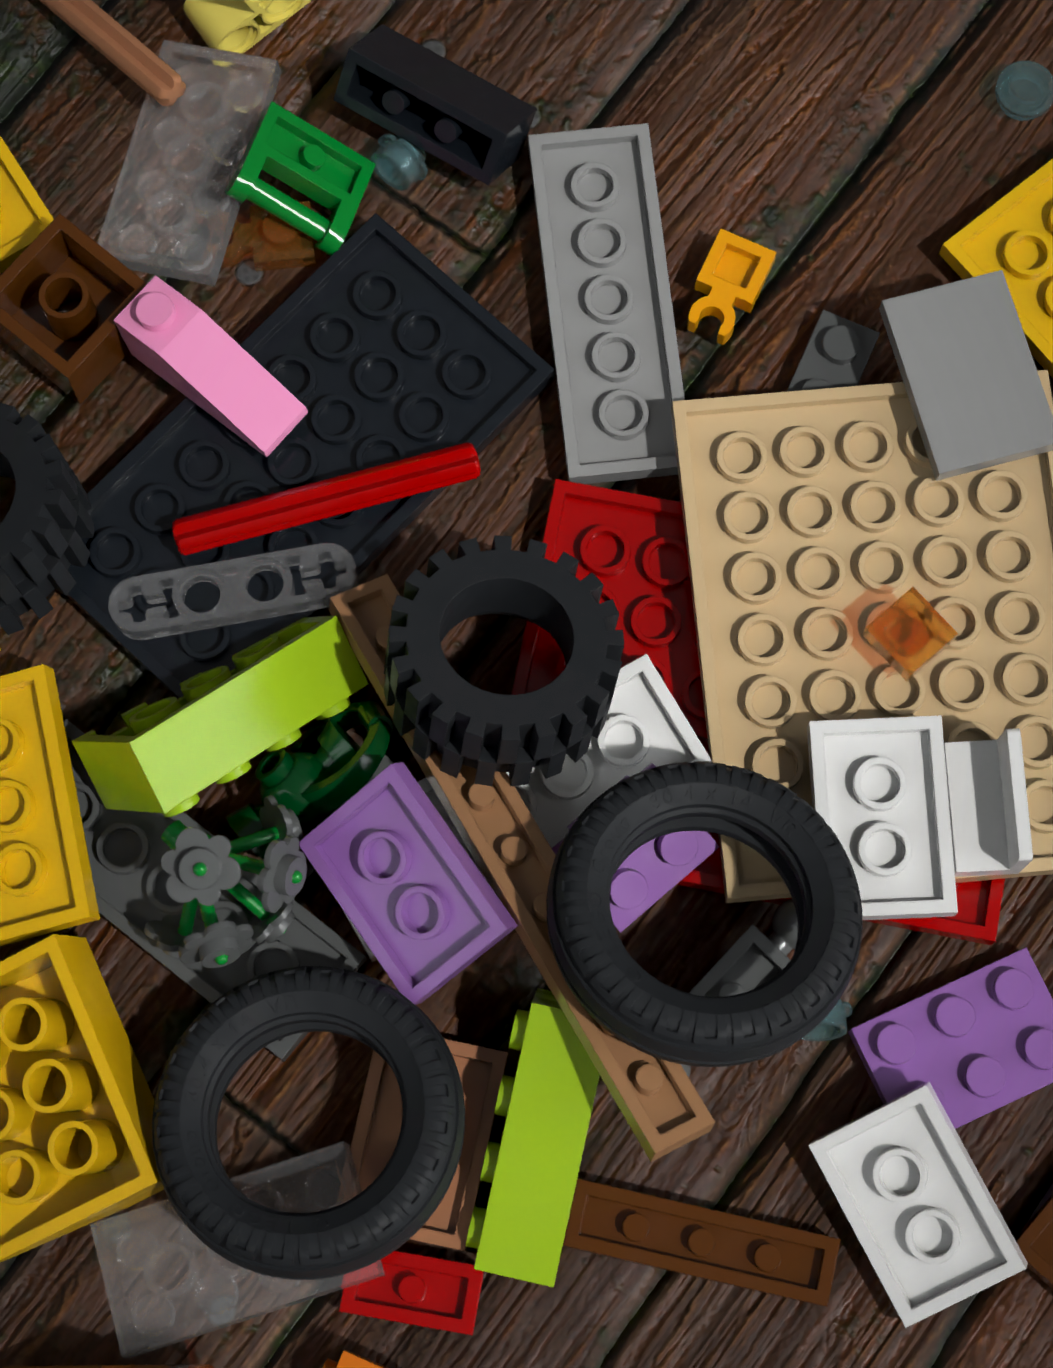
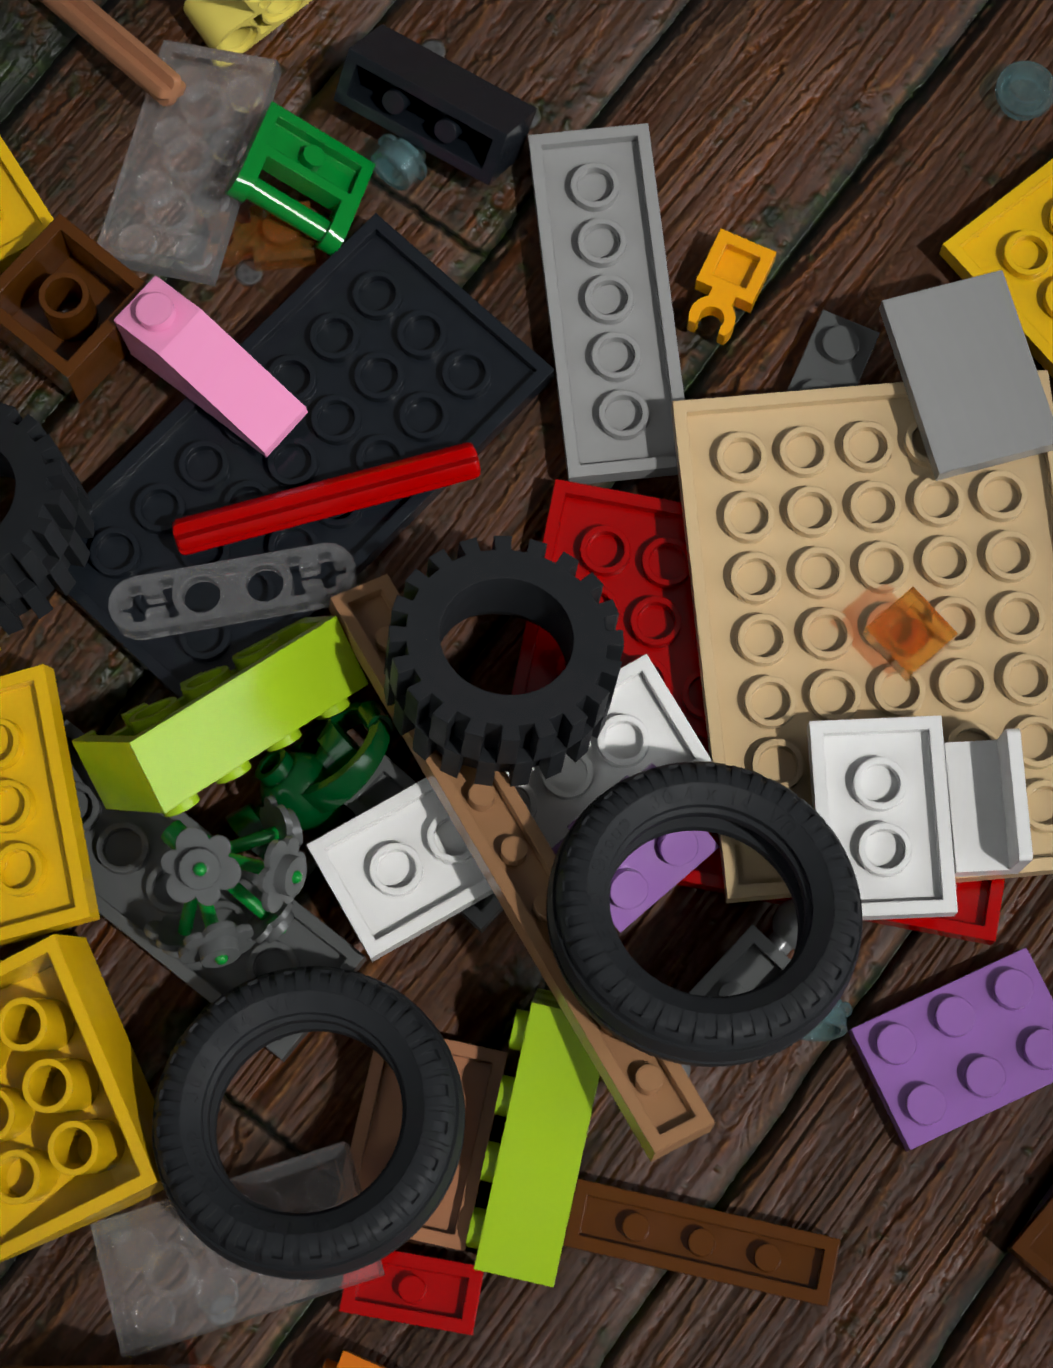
(407, 884): medium lavender plate -> none
(918, 1205): white plate -> none

